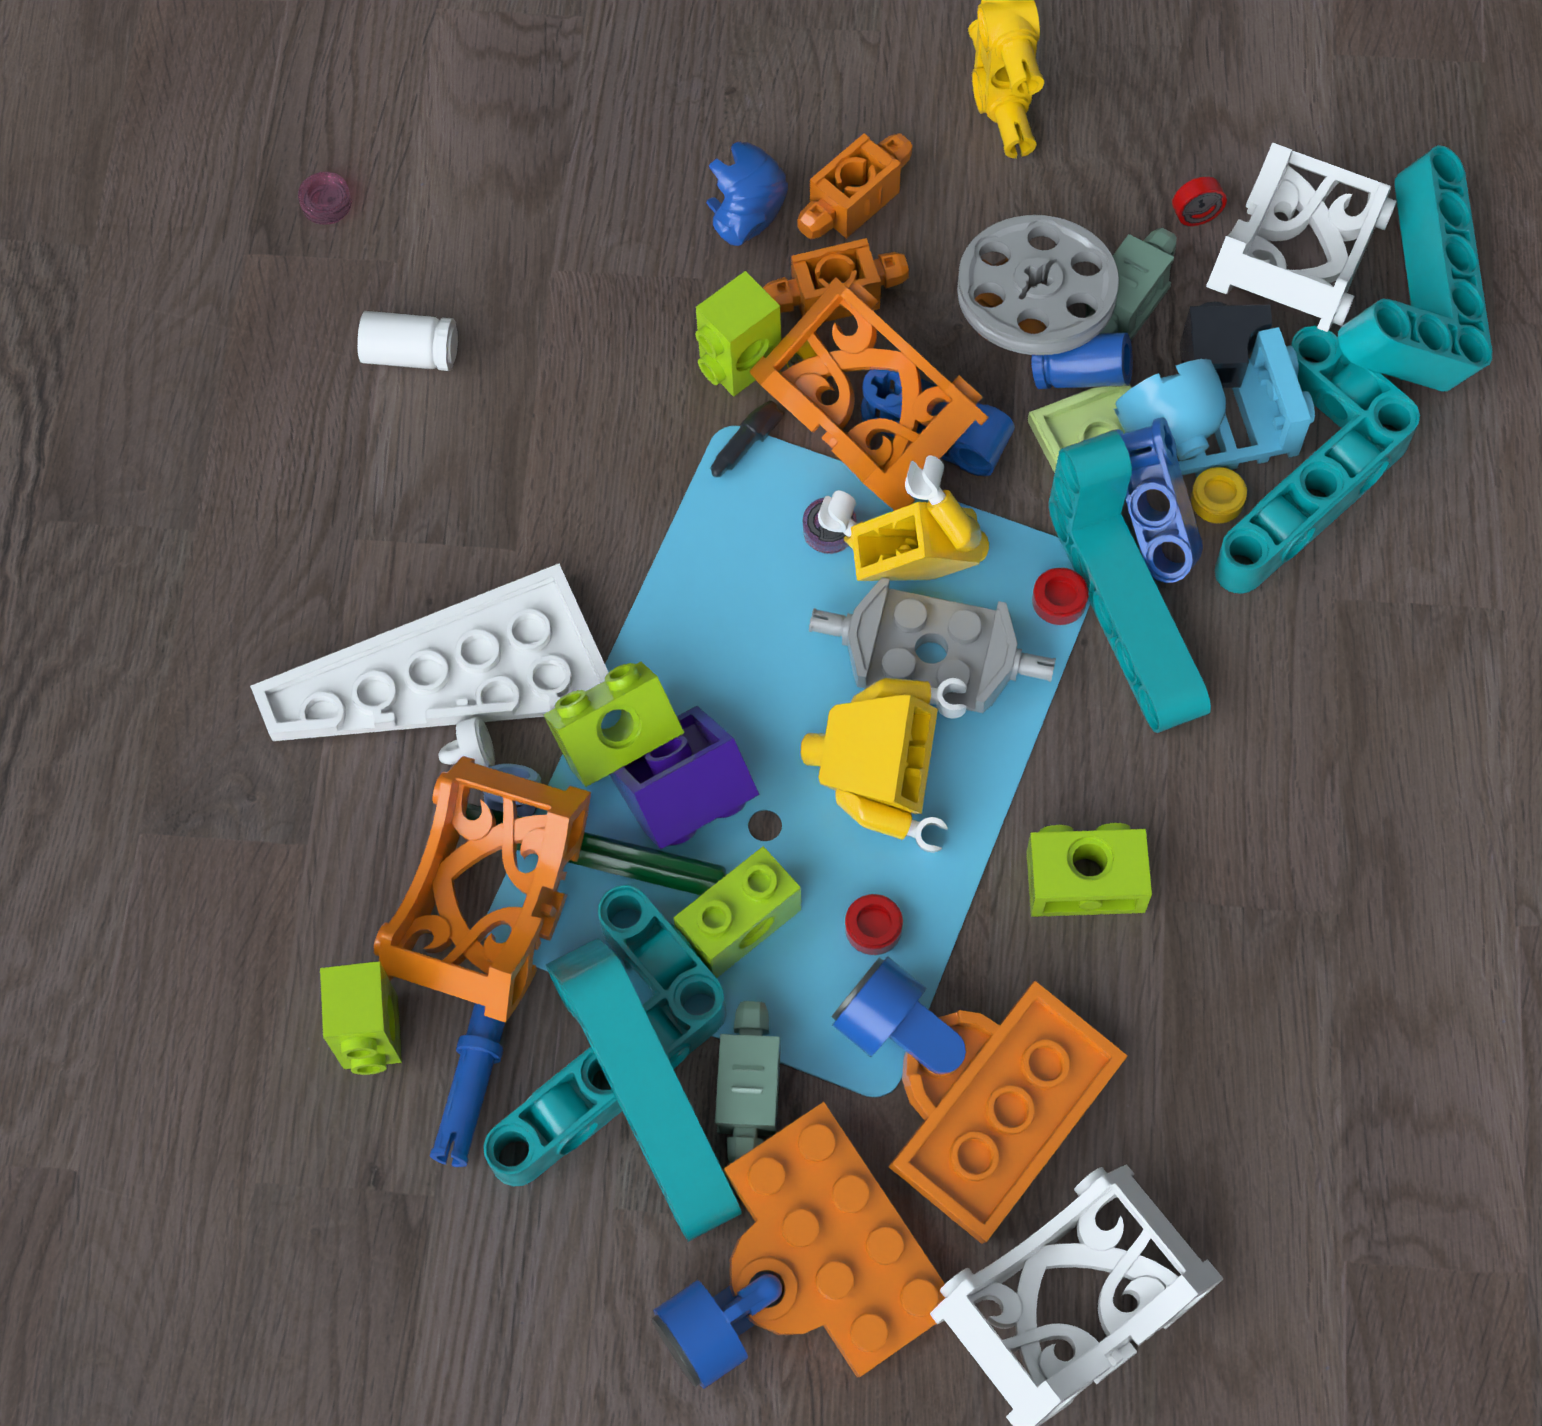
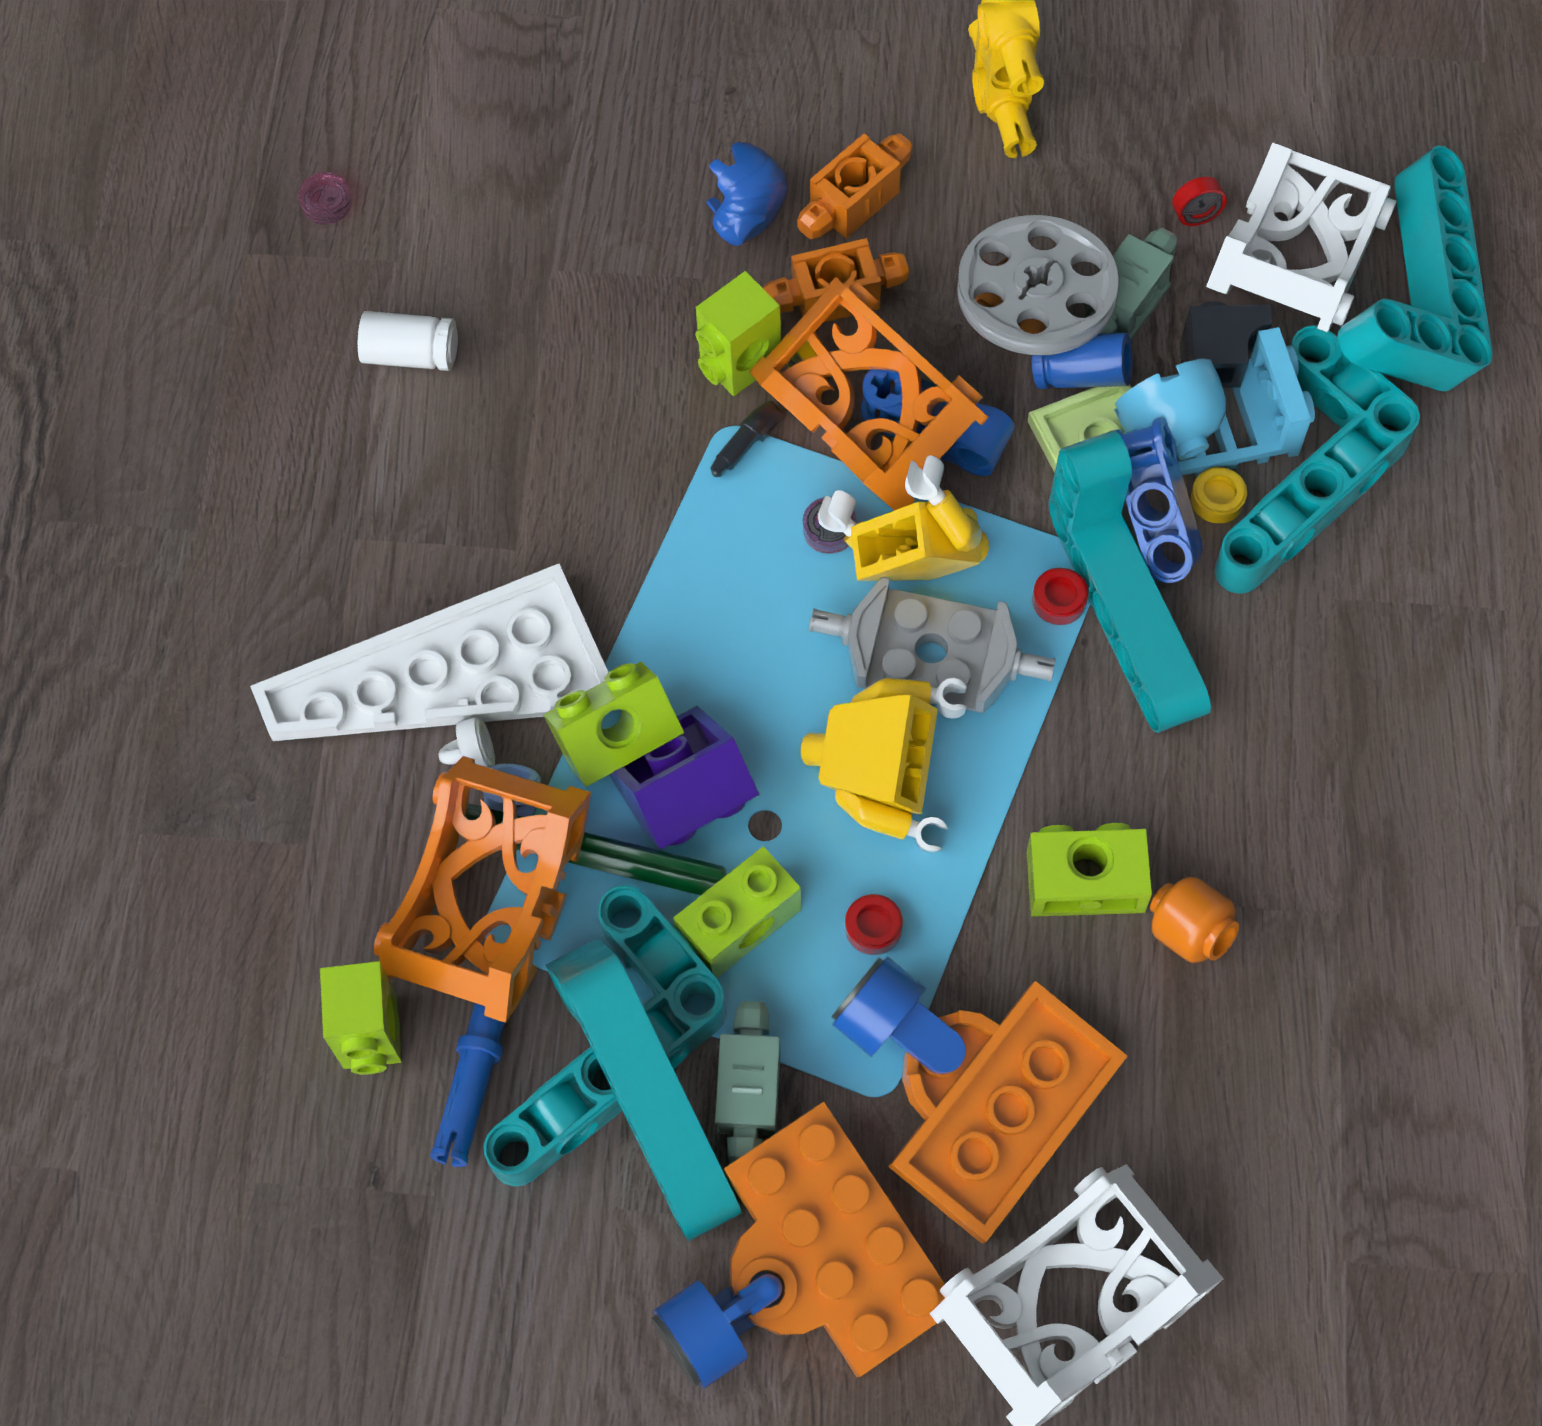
(1194, 920): none -> orange head

